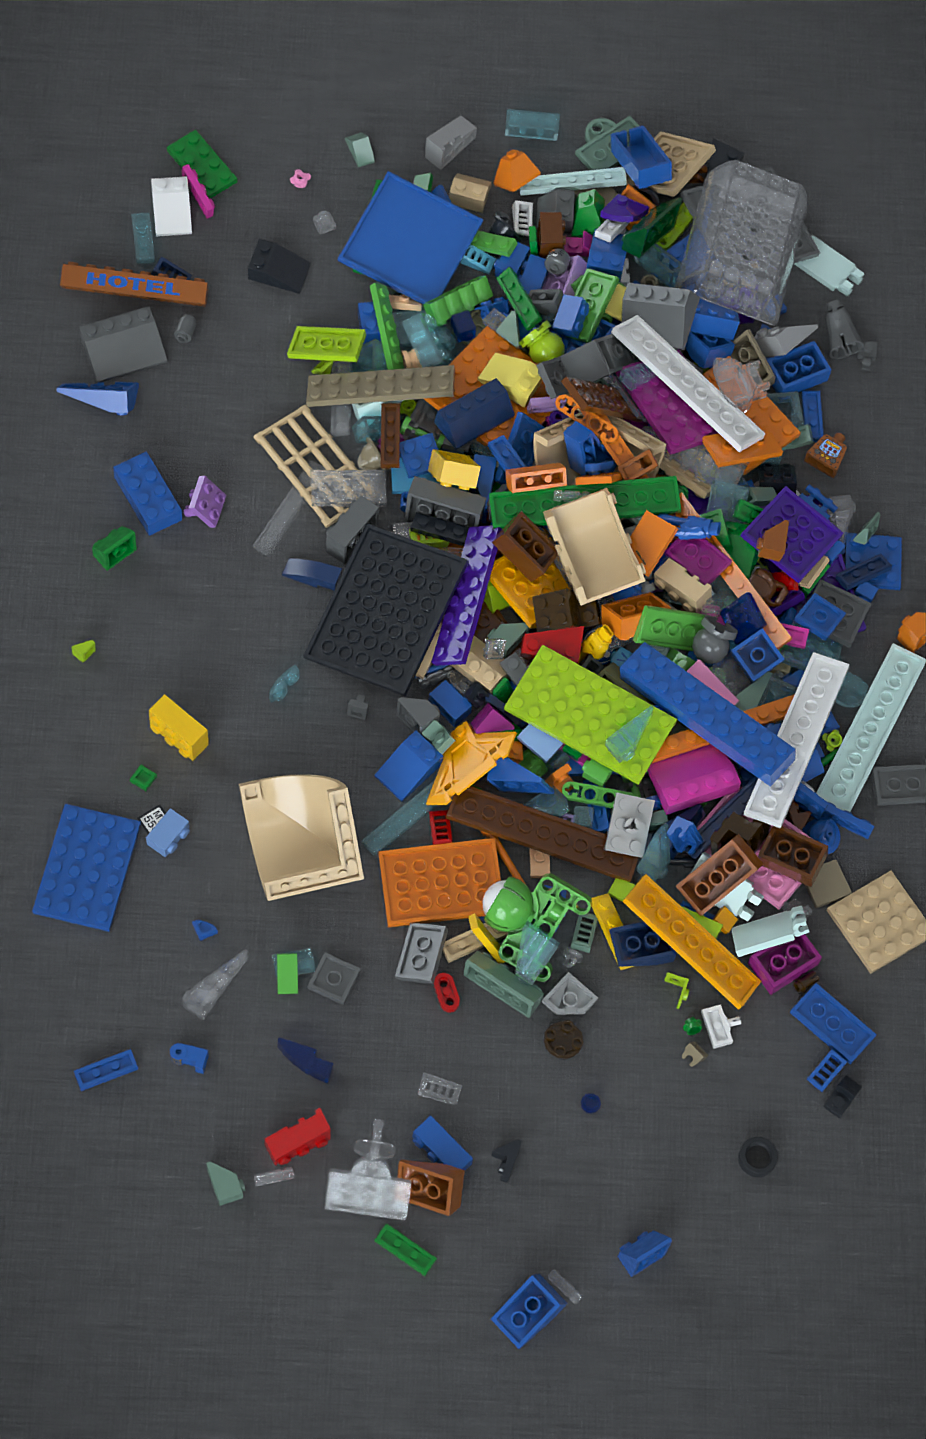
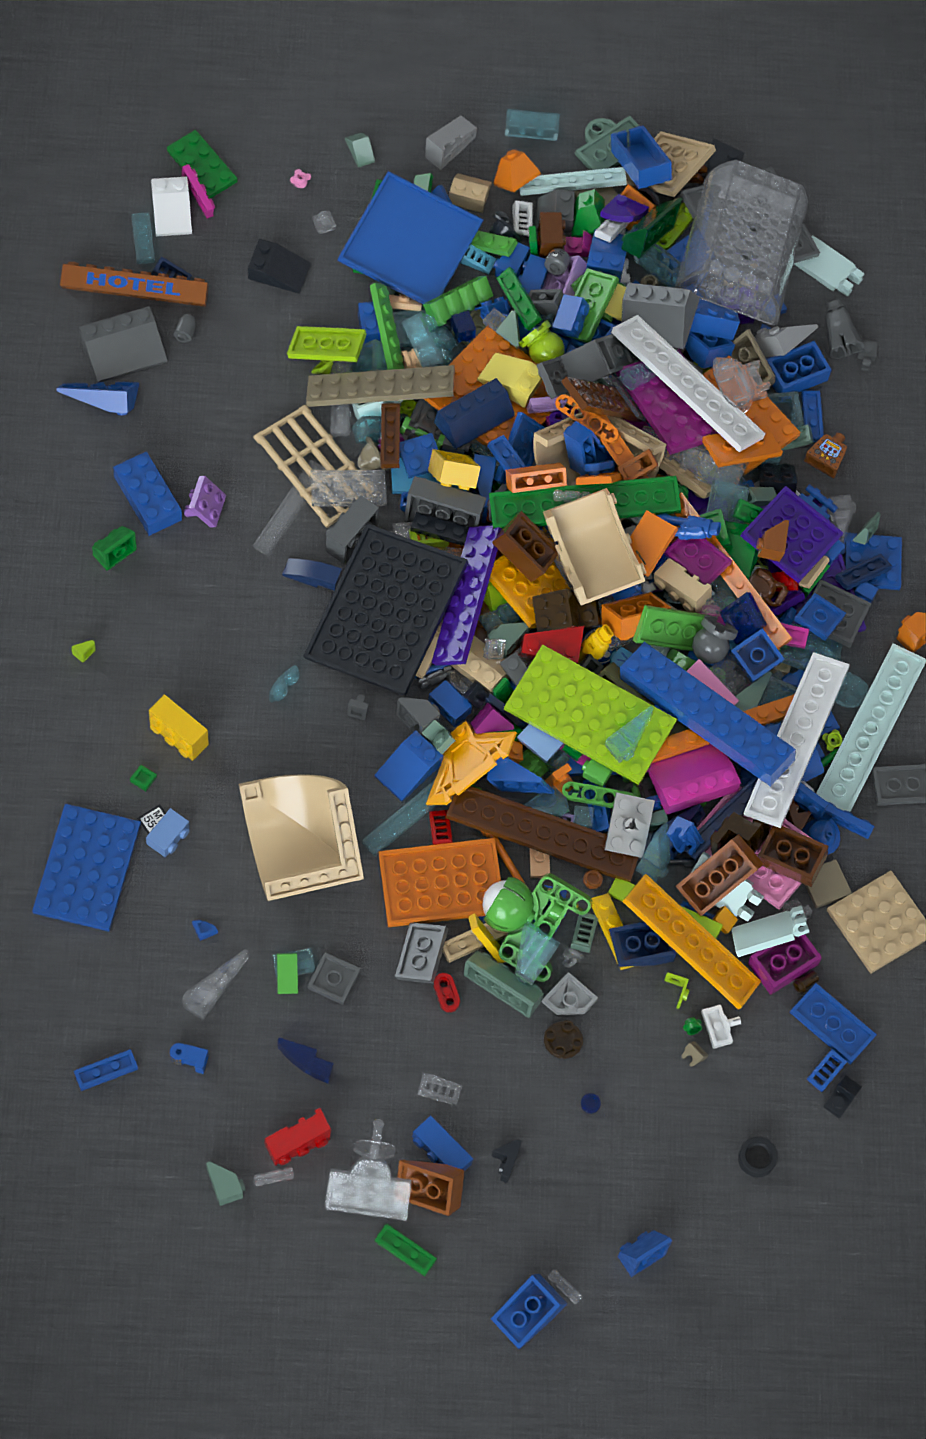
(503, 615): none -> clear light blue slope
(592, 879): none -> dark orange plate

